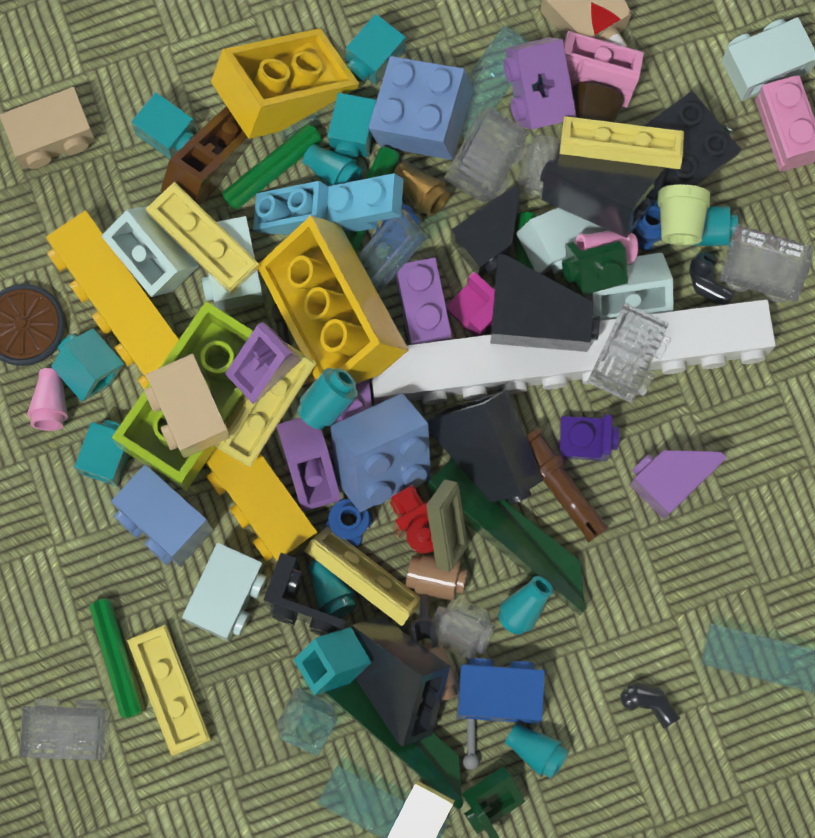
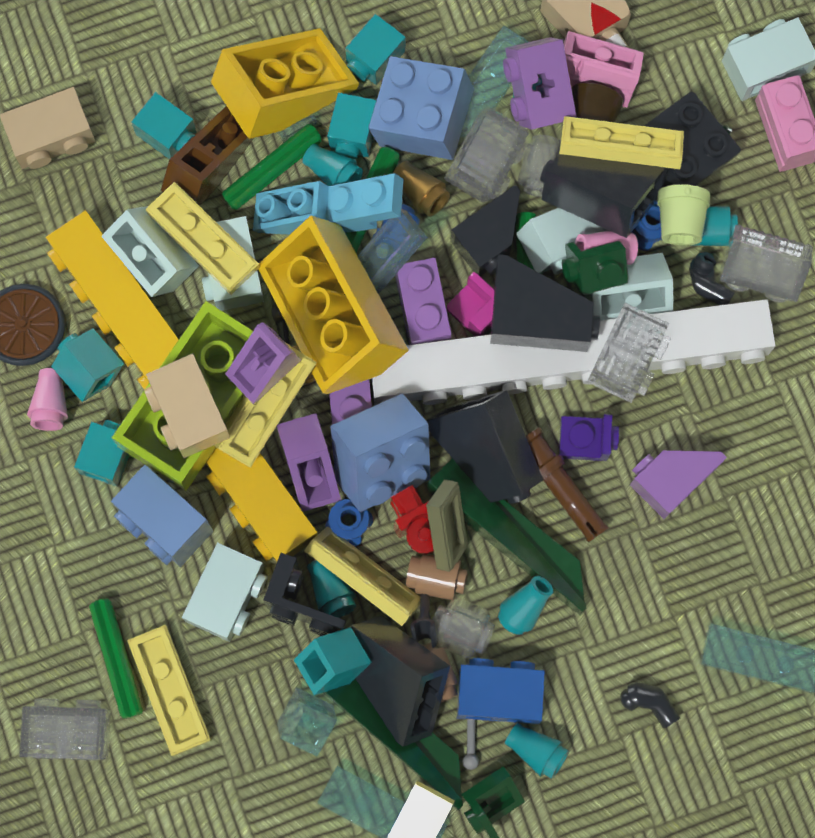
(327, 398): teal brick -> none

